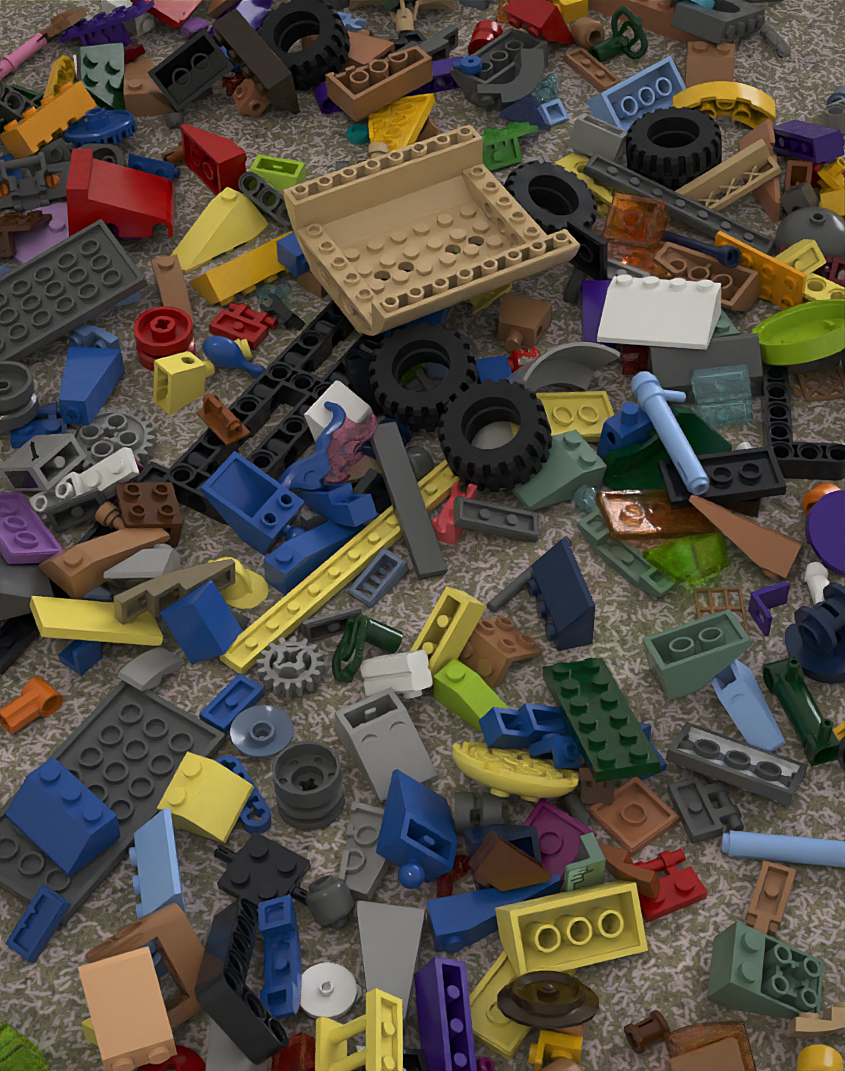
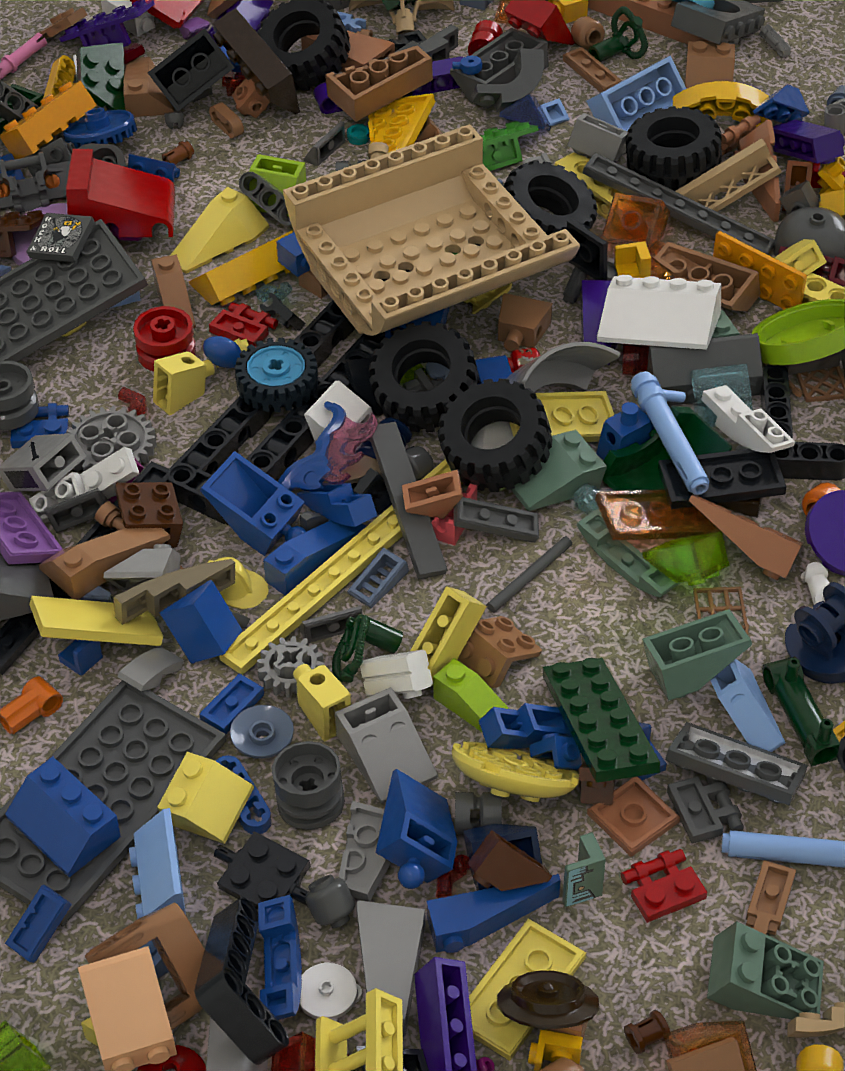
(60, 237): none -> tile
(88, 382): blue slope -> none
(92, 337): medium blue slope -> none
(134, 399): none -> clear red arm
(213, 158): red slope -> none
(221, 420): dark orange hinge -> none
(226, 120): none -> medium nougat beam
(276, 374): none -> black wheel
(320, 697): none -> light yellow torso
(326, 145): none -> flat silver slope
(433, 495): none -> nougat slope
(548, 88): clear light blue cone -> none
(557, 836): magenta plate -> none
(562, 598): dark blue slope -> none
(573, 928): light yellow slope -> none
(576, 808): dark grey arm -> none
(621, 867): dark orange slope -> none
(632, 260): none -> yellow panel
(726, 255): dark blue piece -> none
(734, 133): none -> nougat plate
(741, 424): none -> white slope
(765, 599): dark purple bracket -> none
(783, 105): none -> blue slope

